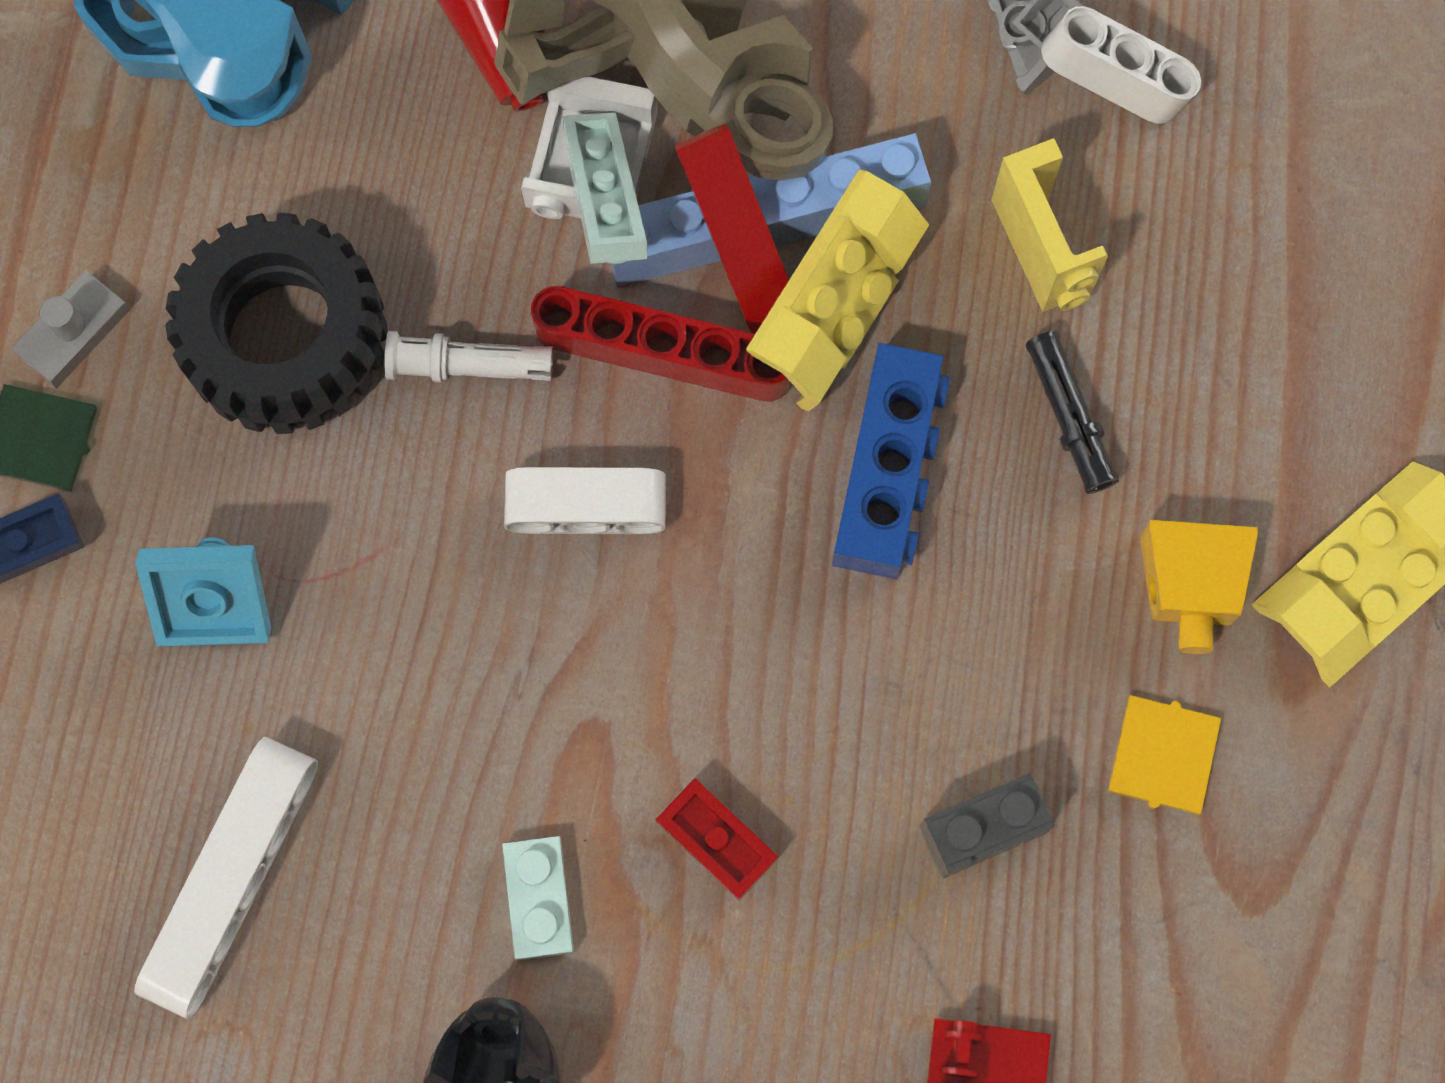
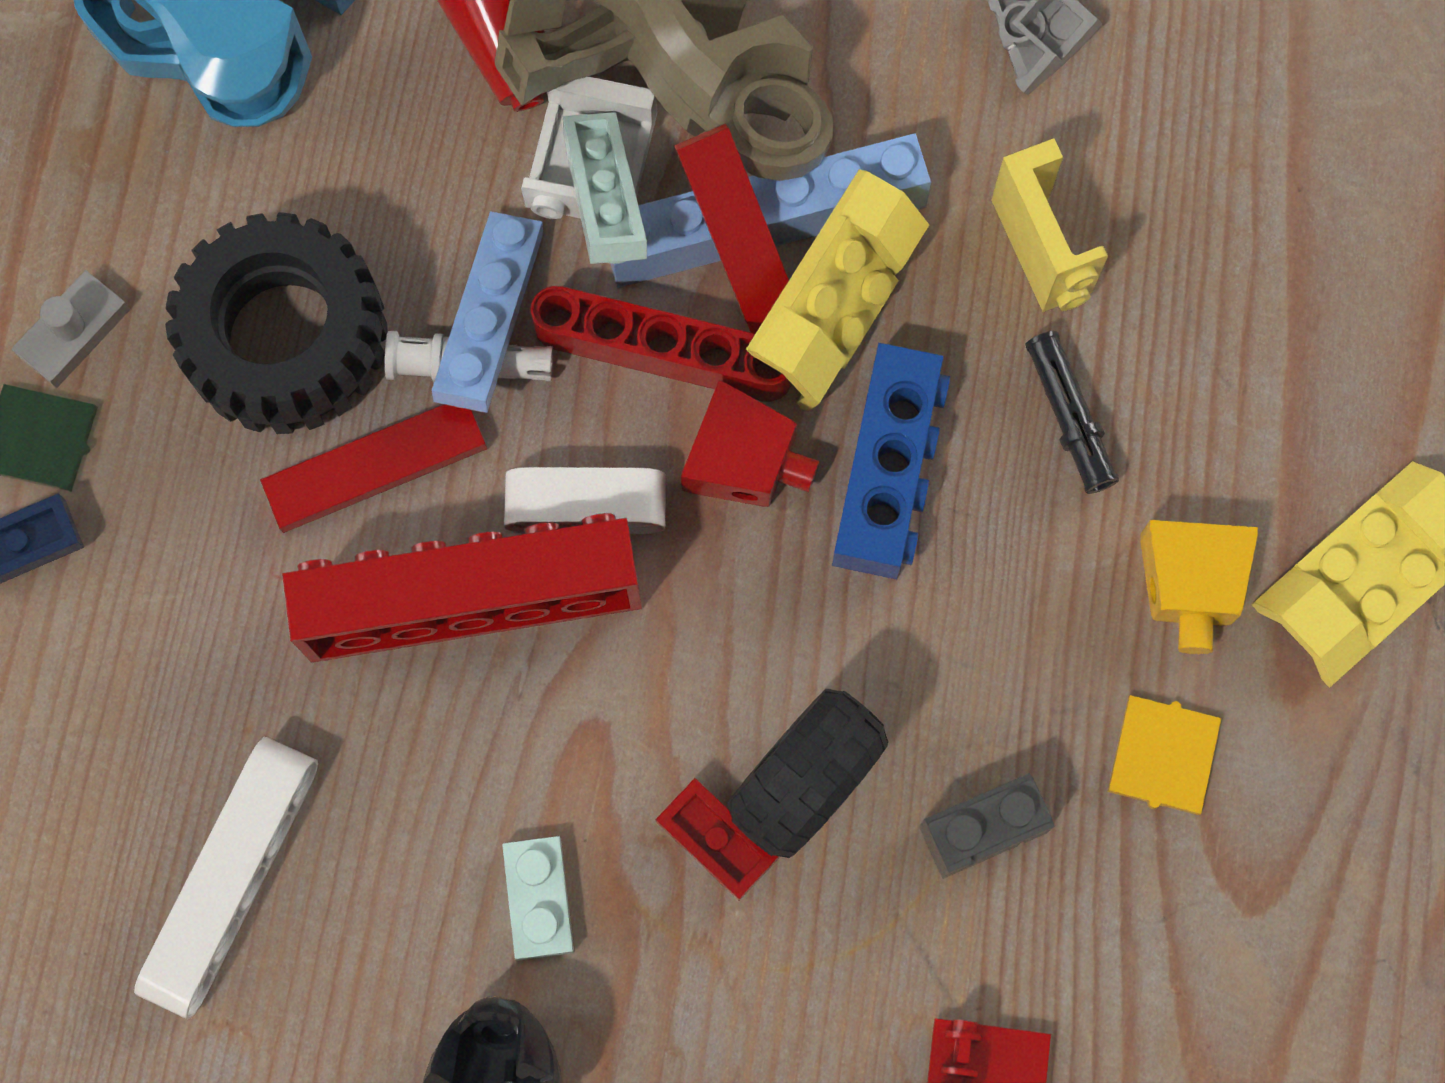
(204, 594): medium azure tile -> none
(372, 465): none -> red tile
(462, 588): none -> red brick
(487, 312): none -> light blue plate
(745, 451): none -> red torso
(808, 773): none -> black tyre
(1120, 65): white beam -> none

